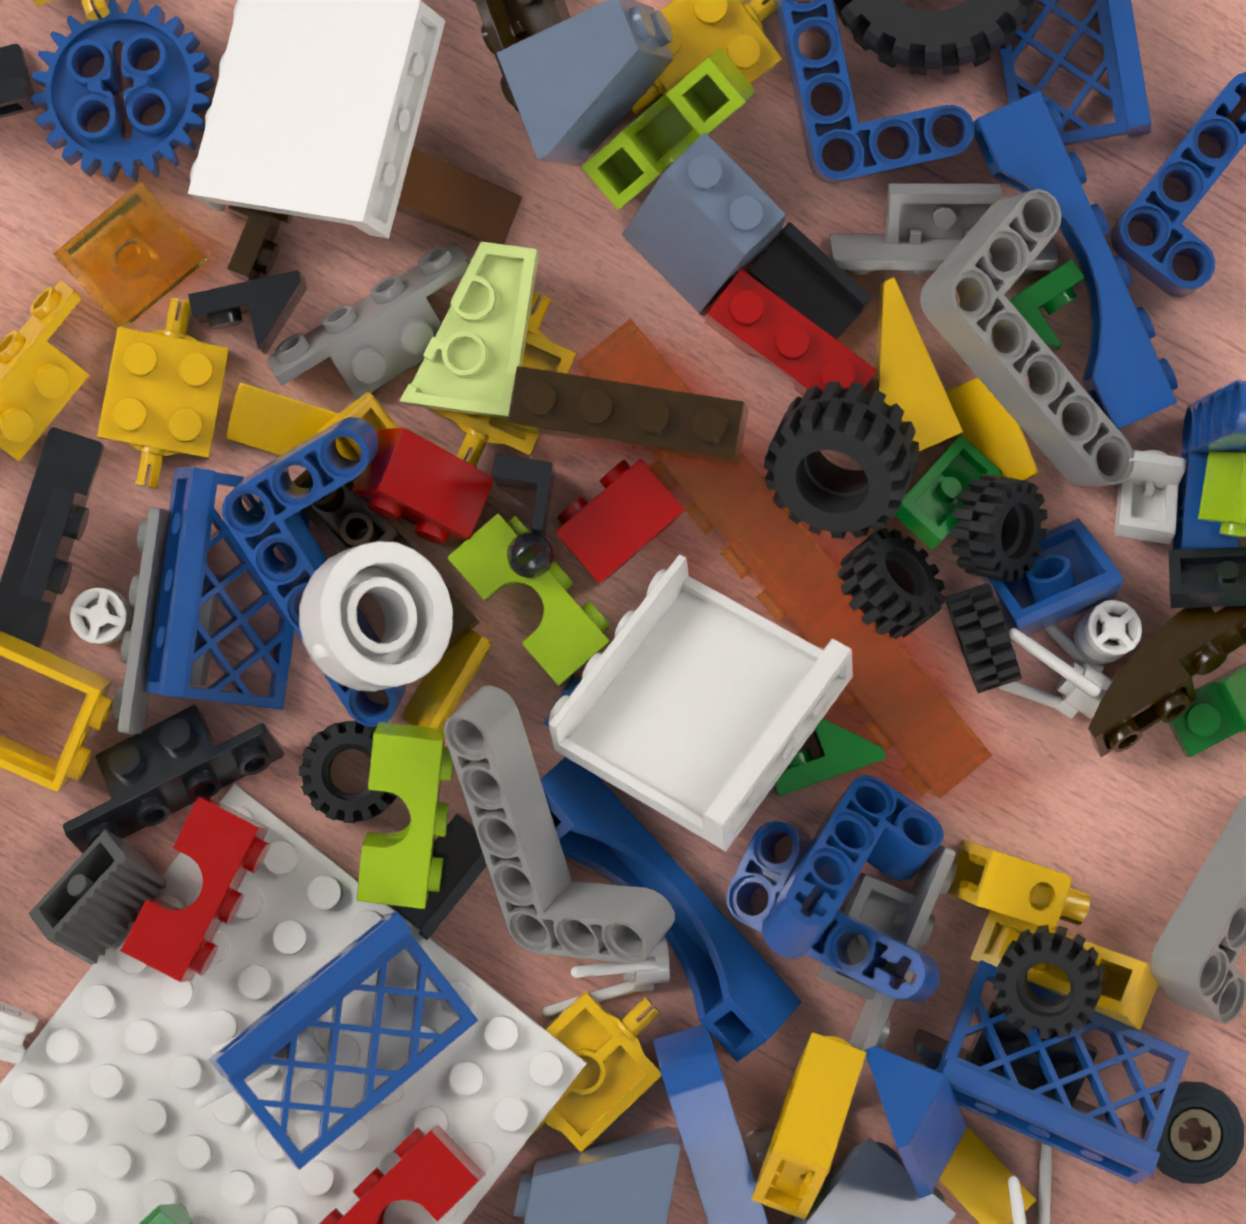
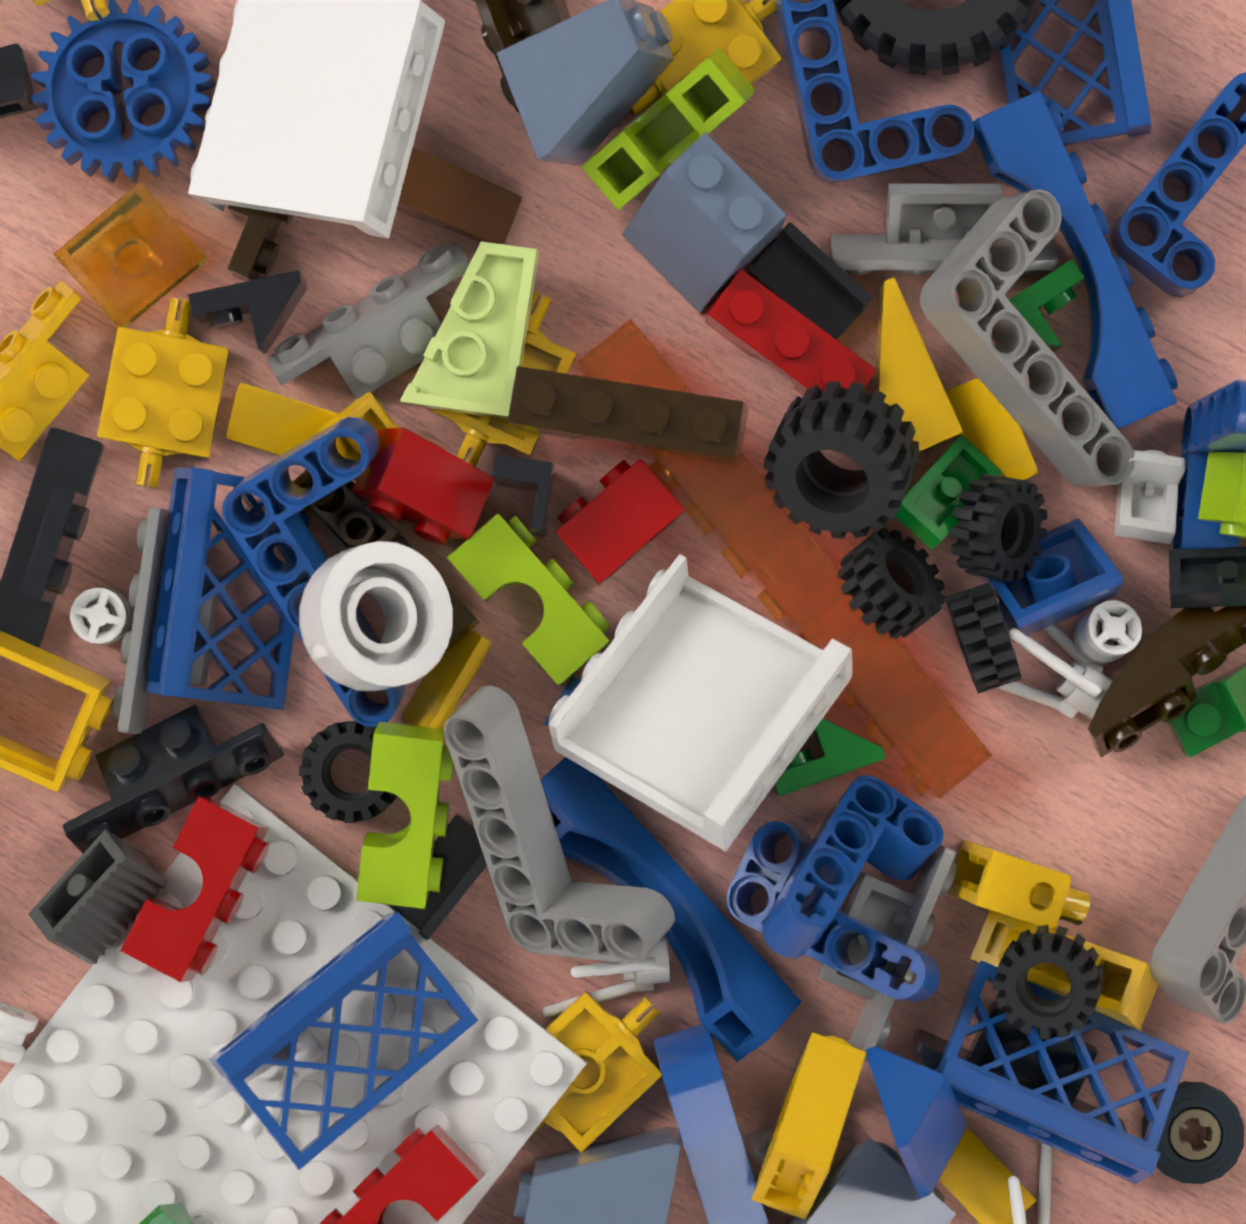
(538, 564): black hinge -> none

